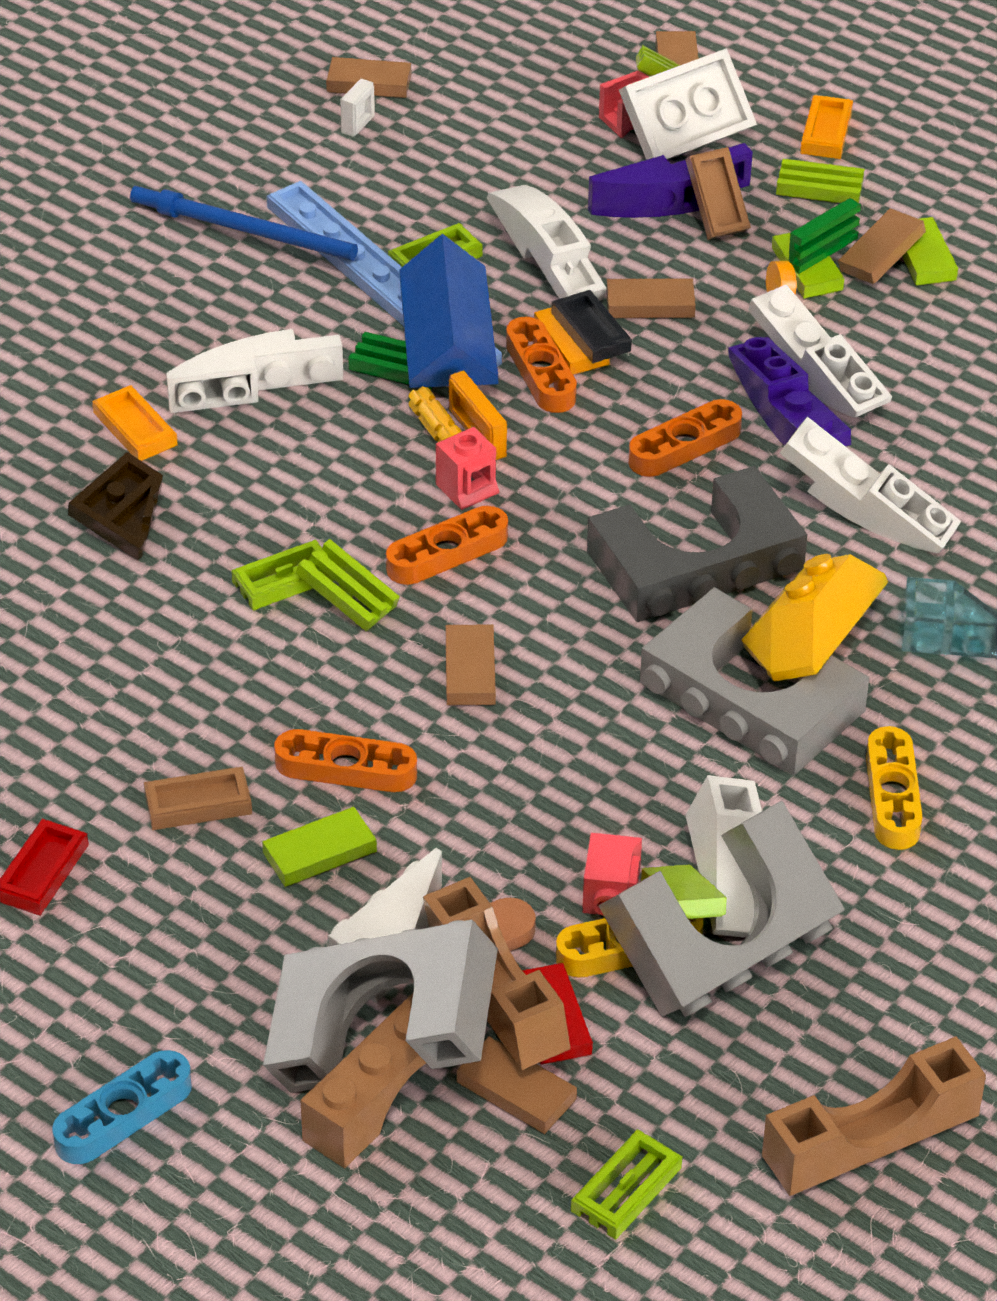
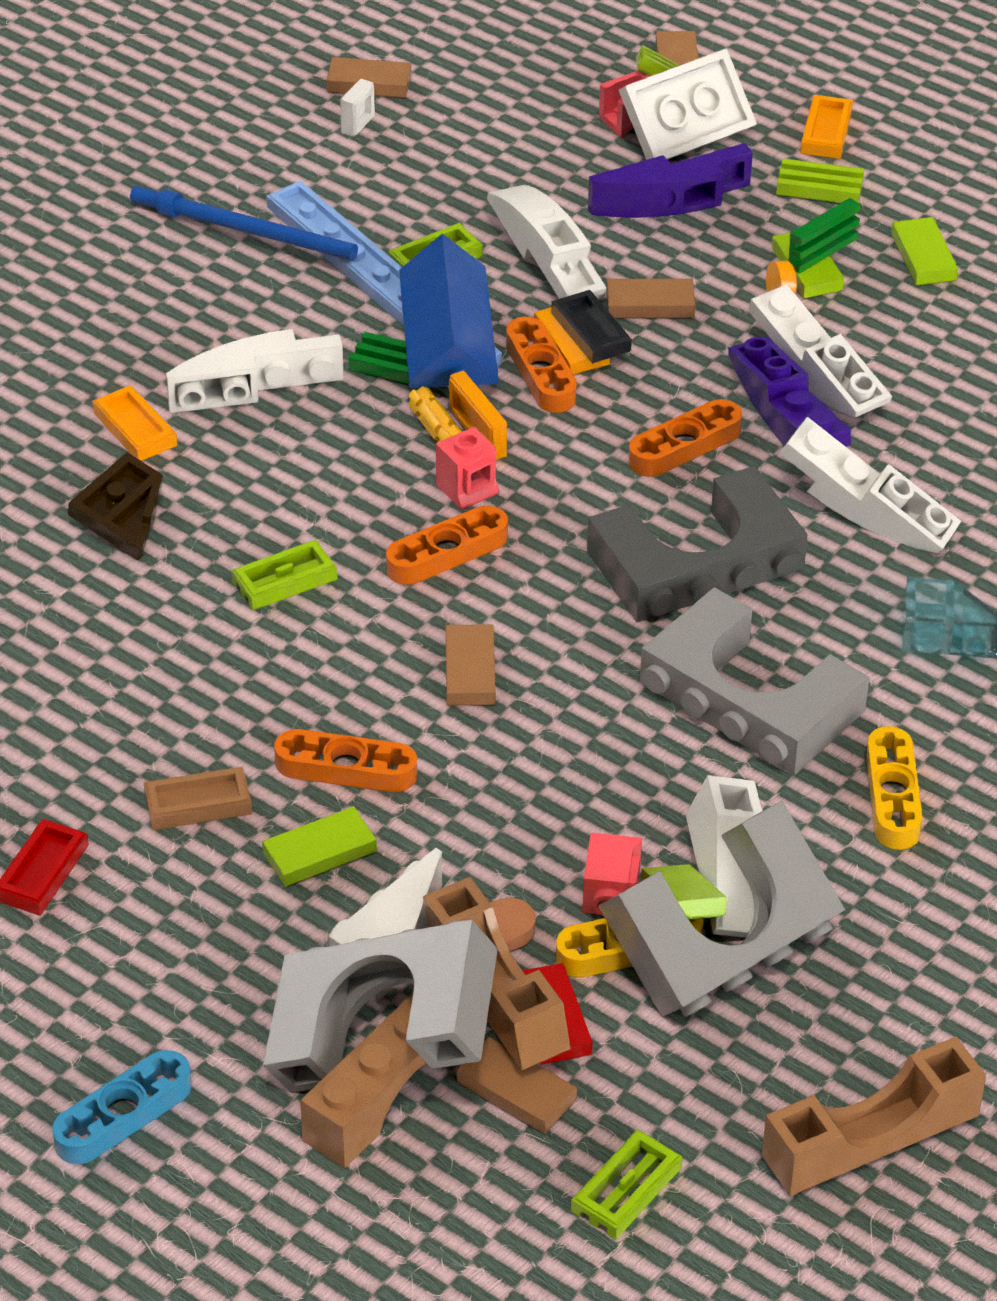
(352, 580): lime tile -> none
(718, 193): medium nougat tile -> none
(813, 615): yellow wedge -> none
(881, 246): medium nougat tile -> none

